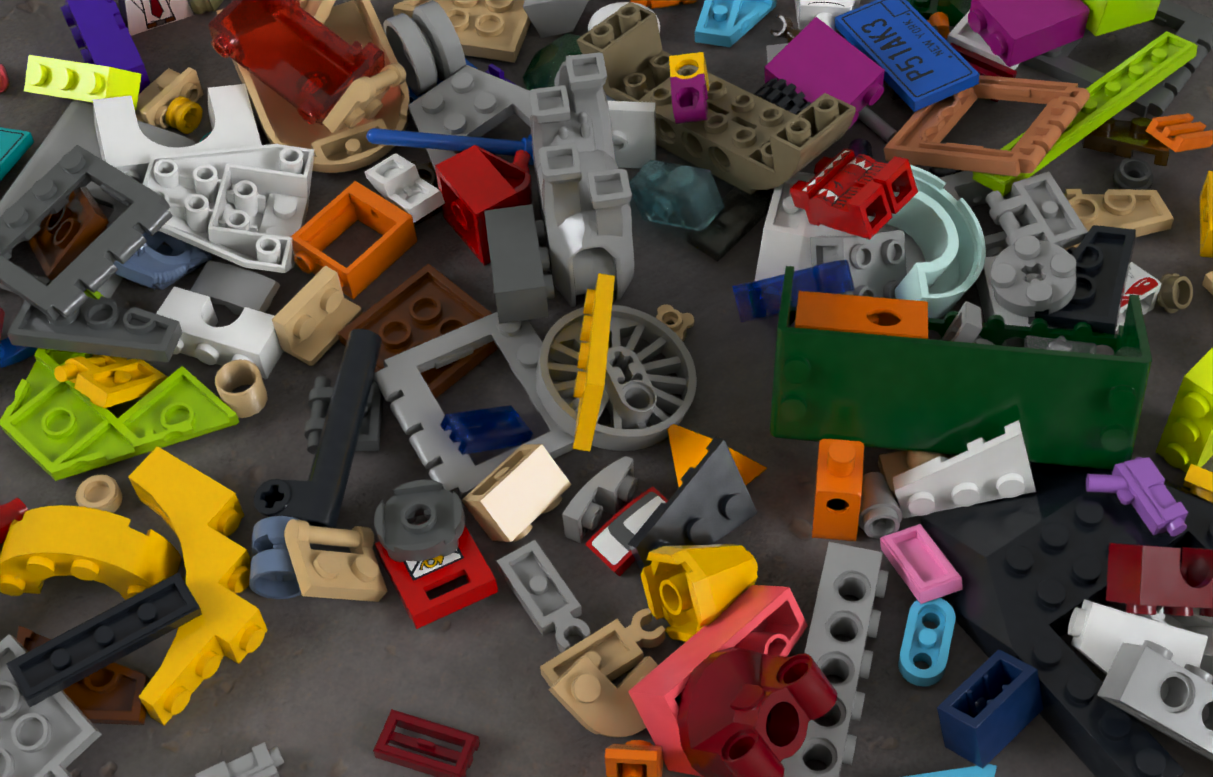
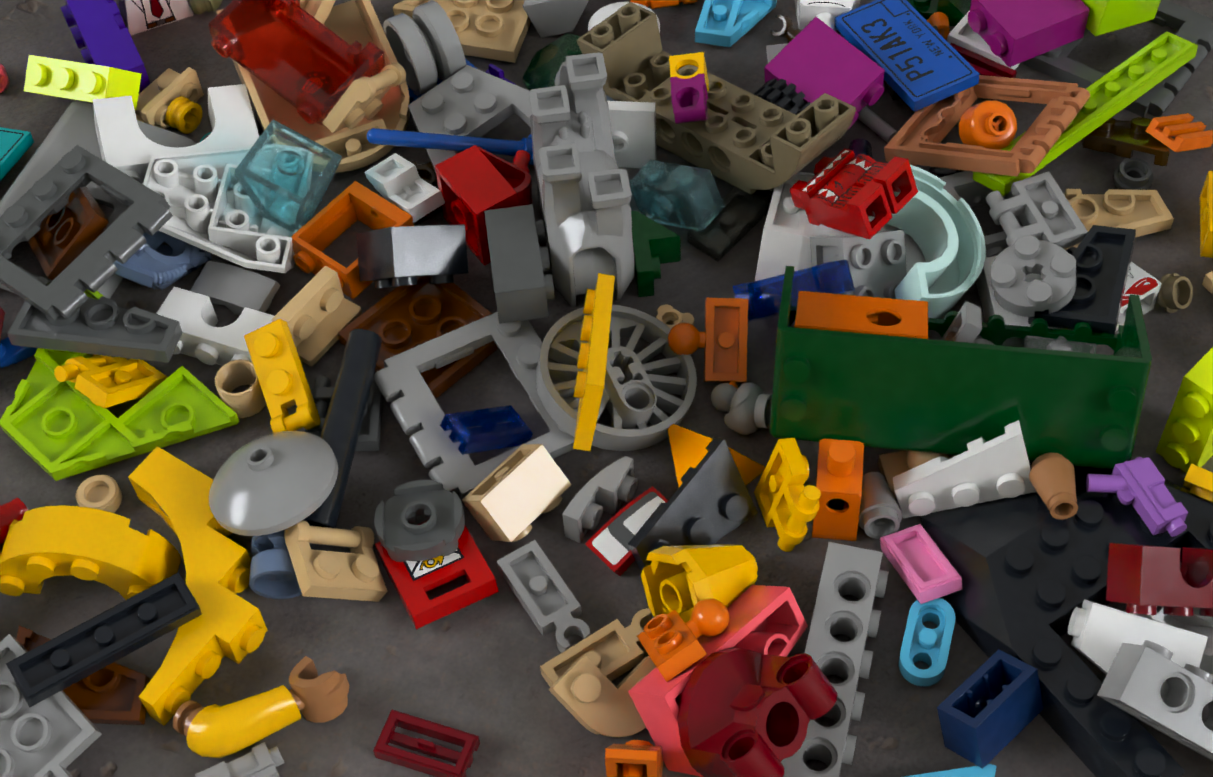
(226, 729): none -> piece
(273, 483): none -> light grey dish
(282, 377): none -> yellow plate
(287, 175): none -> clear light blue slope
(403, 253): none -> brick
(651, 247): none -> dark green slope
(675, 644): none -> orange plate
(722, 340): none -> orange plate
(746, 406): none -> light grey animal
(783, 496): none -> yellow plate
(988, 125): none -> orange head
(1055, 483): none -> medium nougat cone

